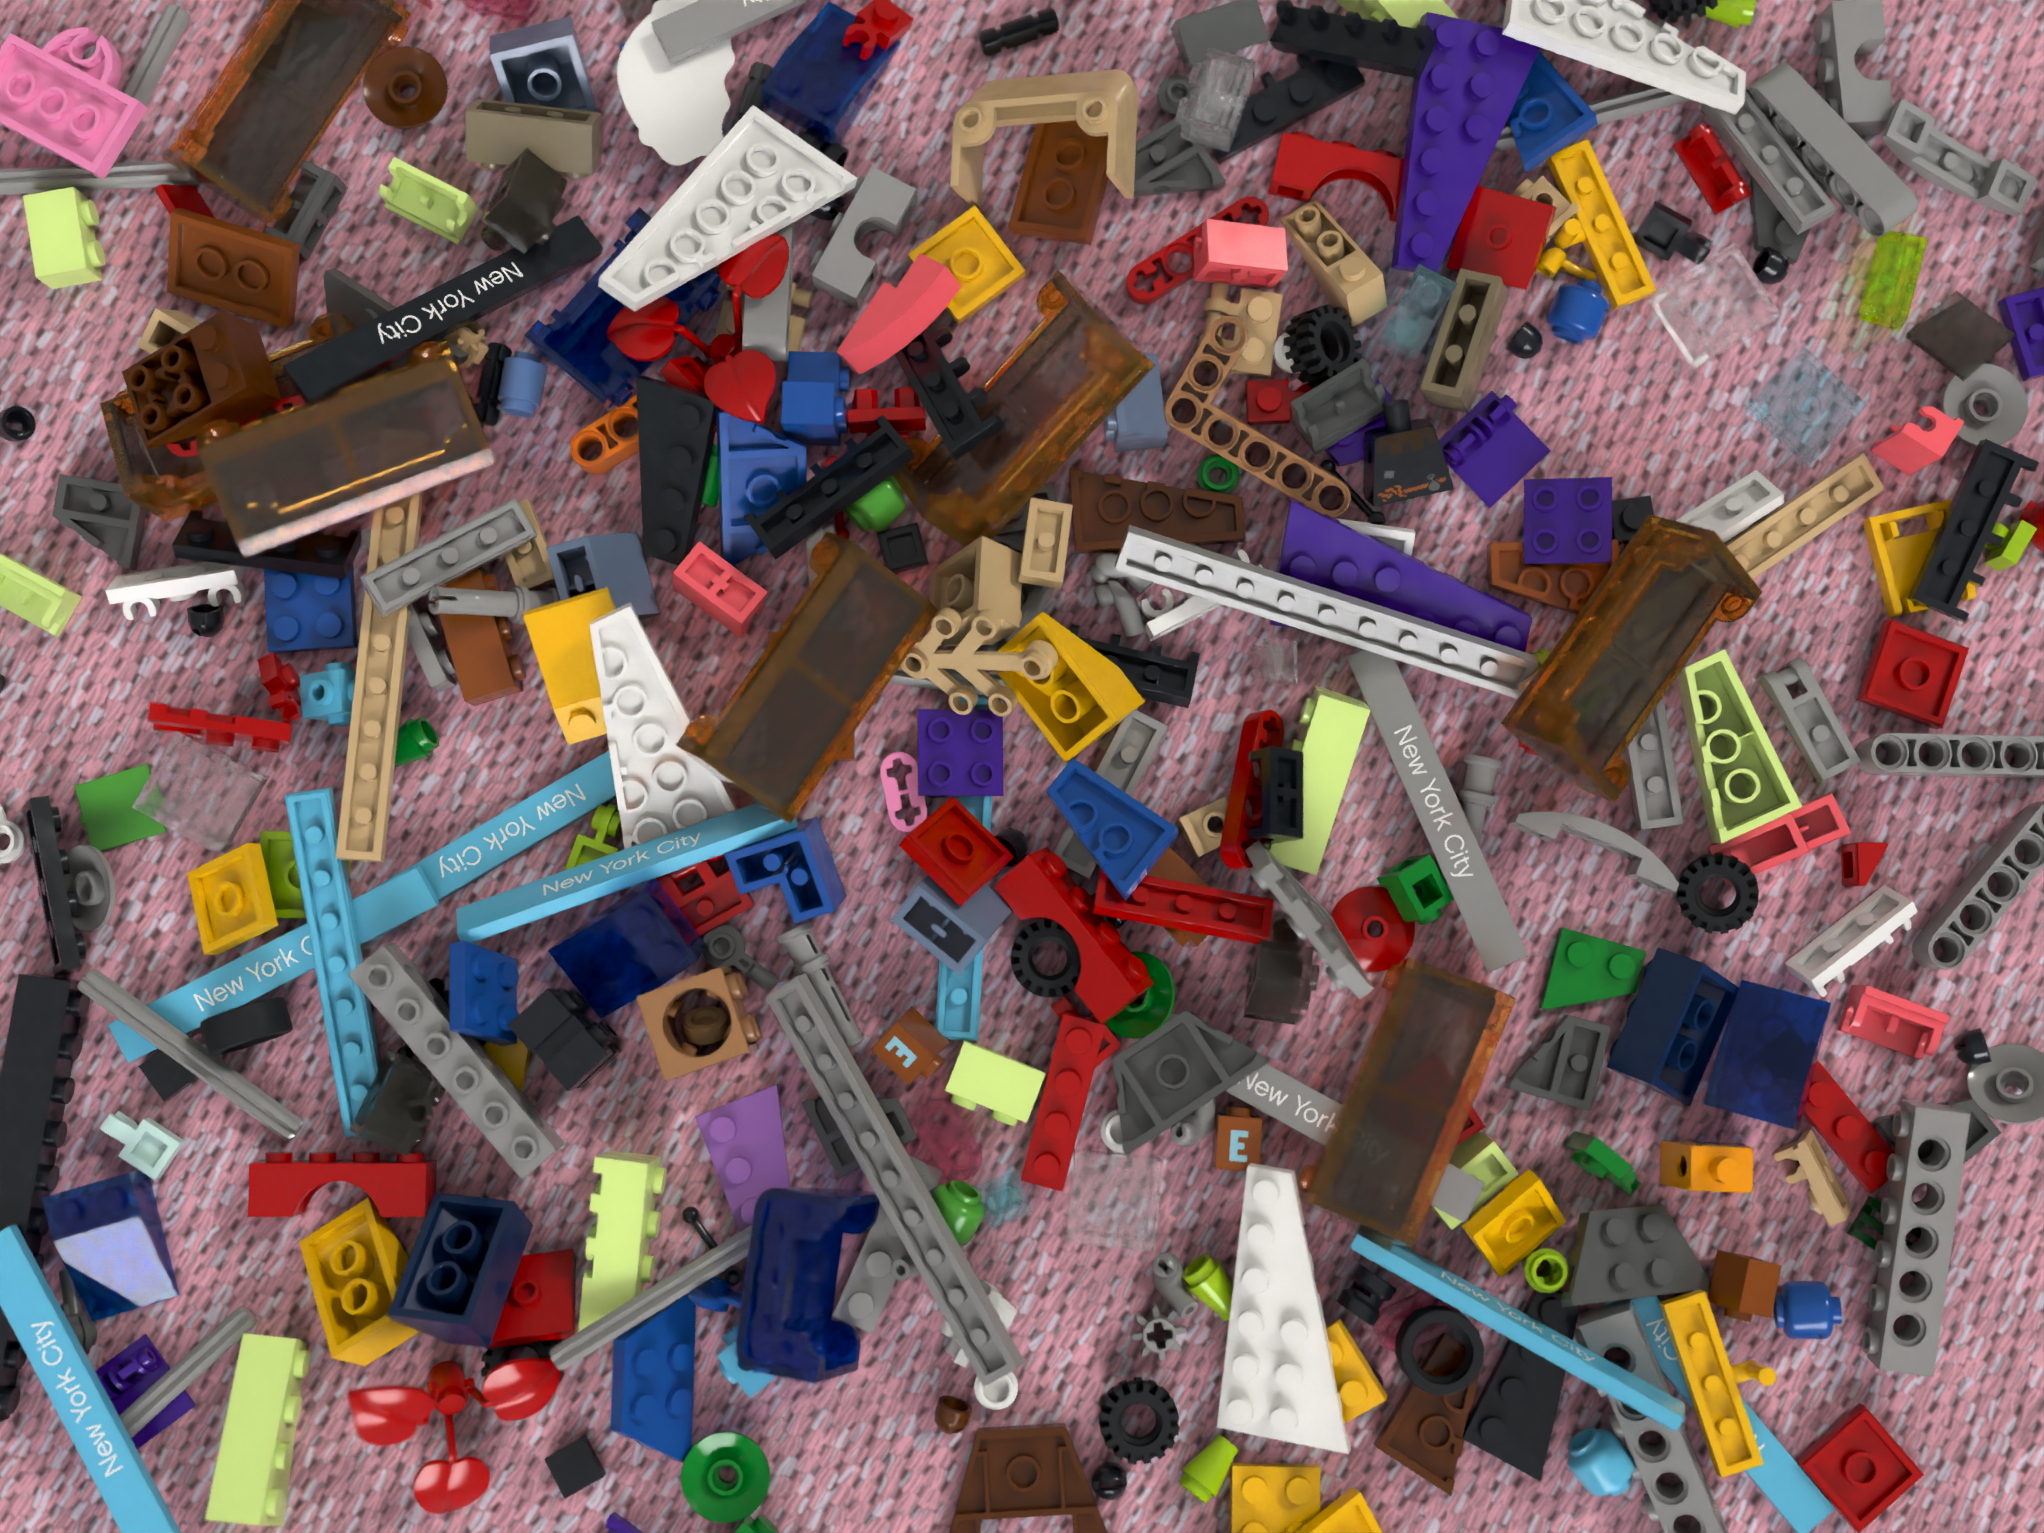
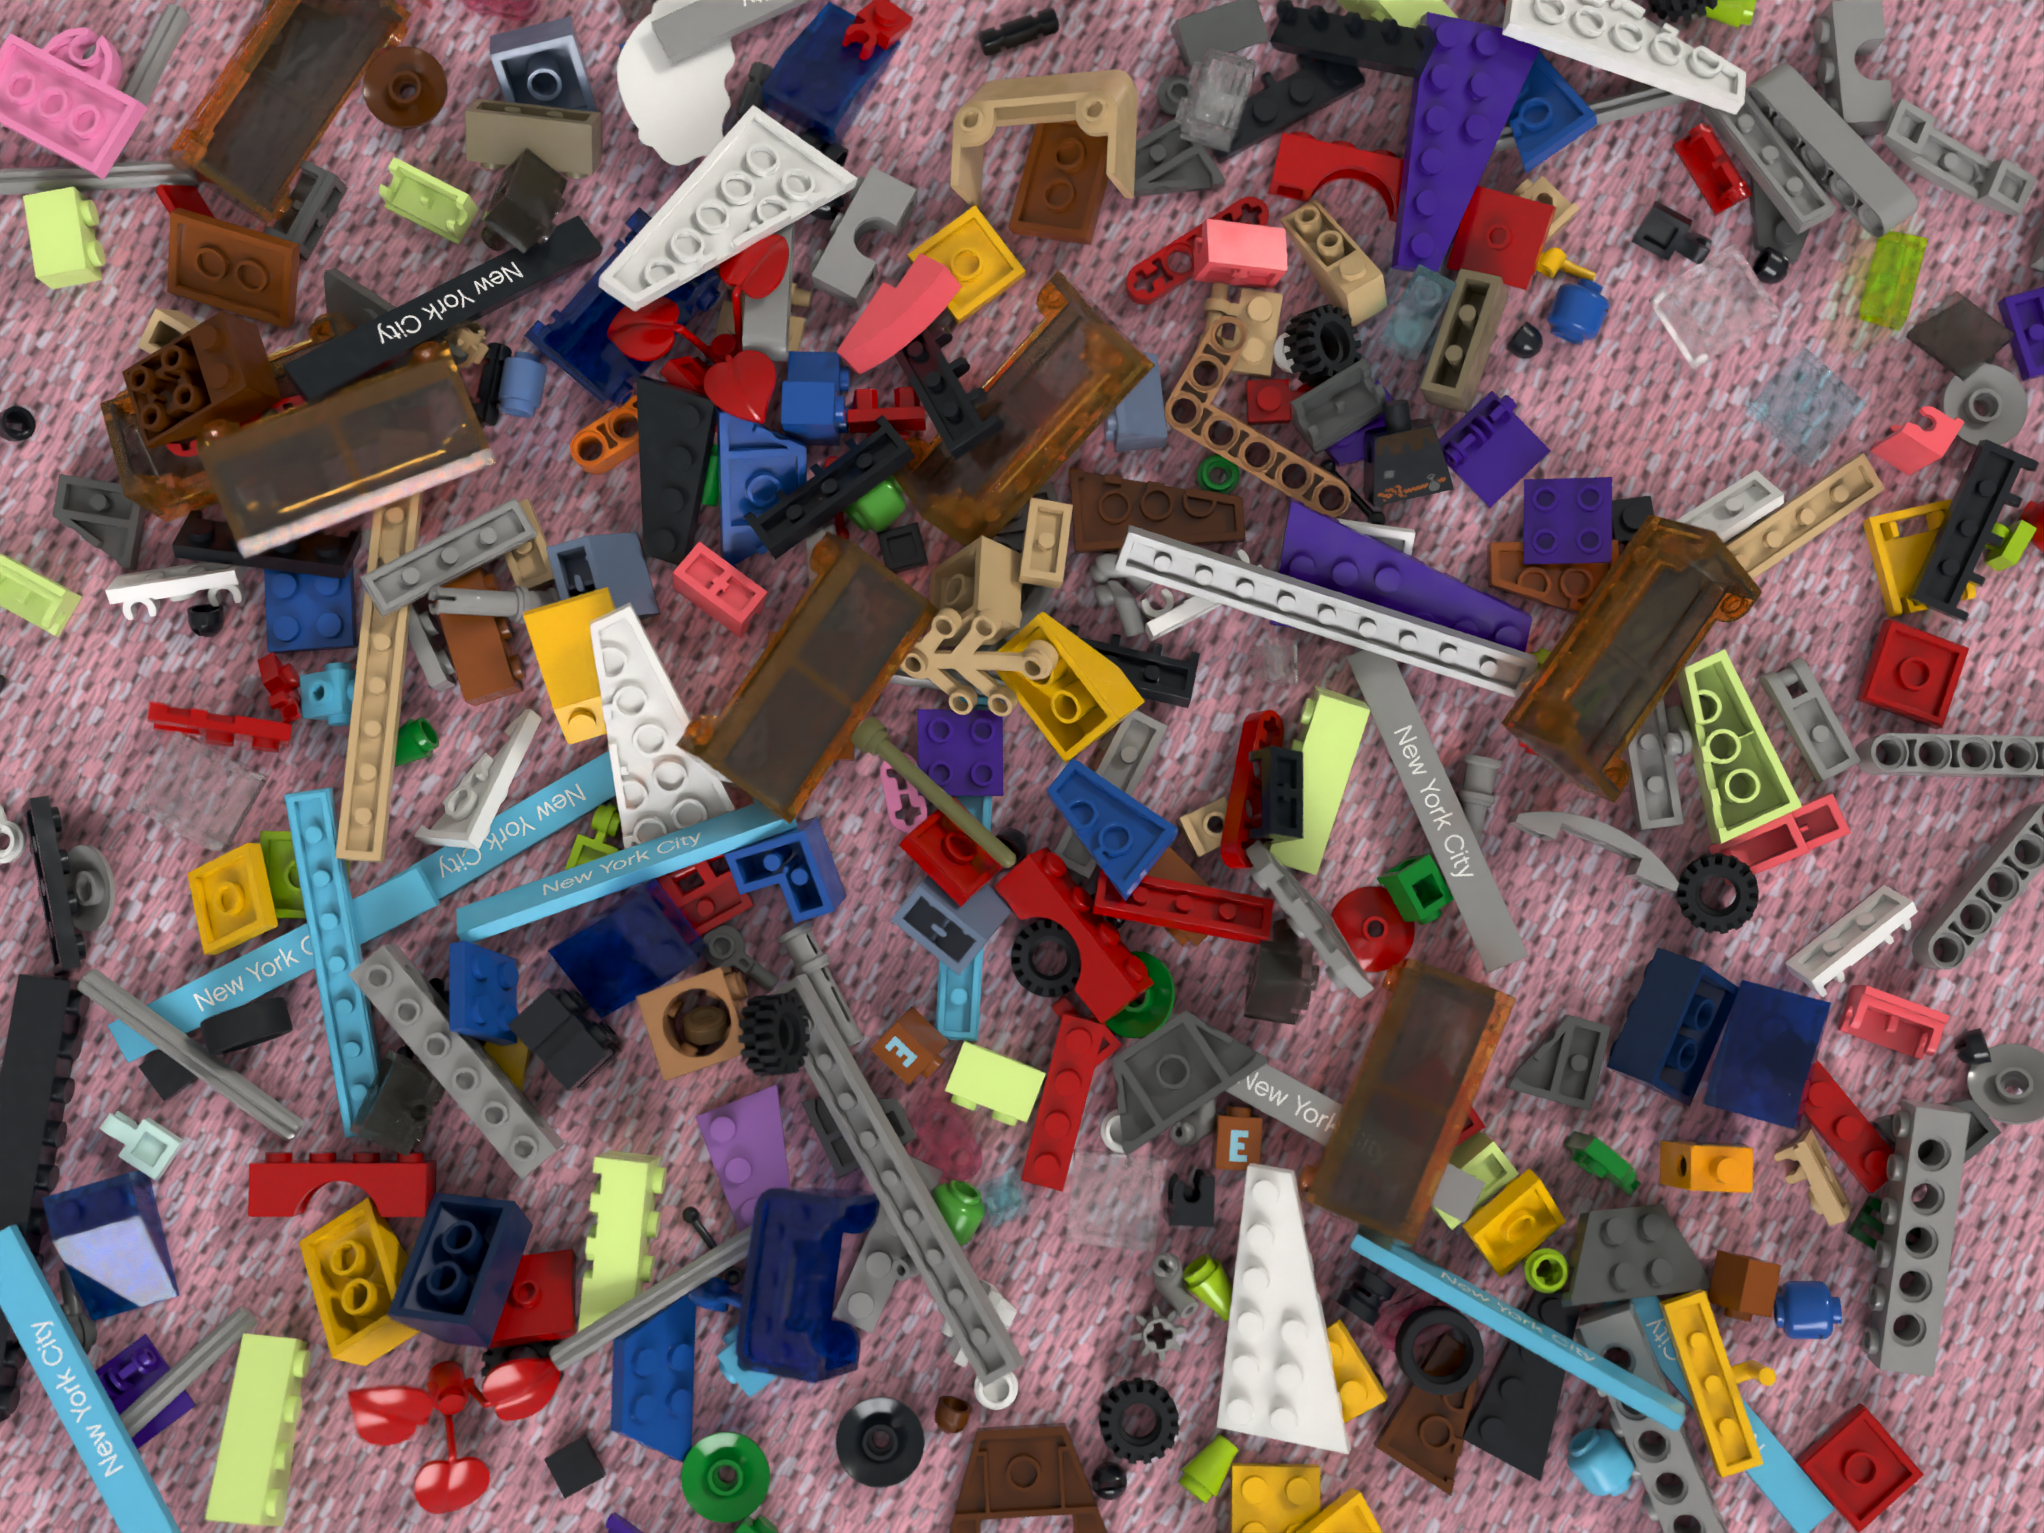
(109, 811): bright green piece -> none
(481, 791): none -> white wing
(774, 1034): none -> black tyre
(872, 738): none -> olive piece
(874, 1464): none -> black dish
(1196, 1205): none -> black hinge
(1589, 970): green wing -> none
(1599, 226): yellow plate -> none
(1679, 738): none -> light grey arm
(1860, 861): red slope -> none

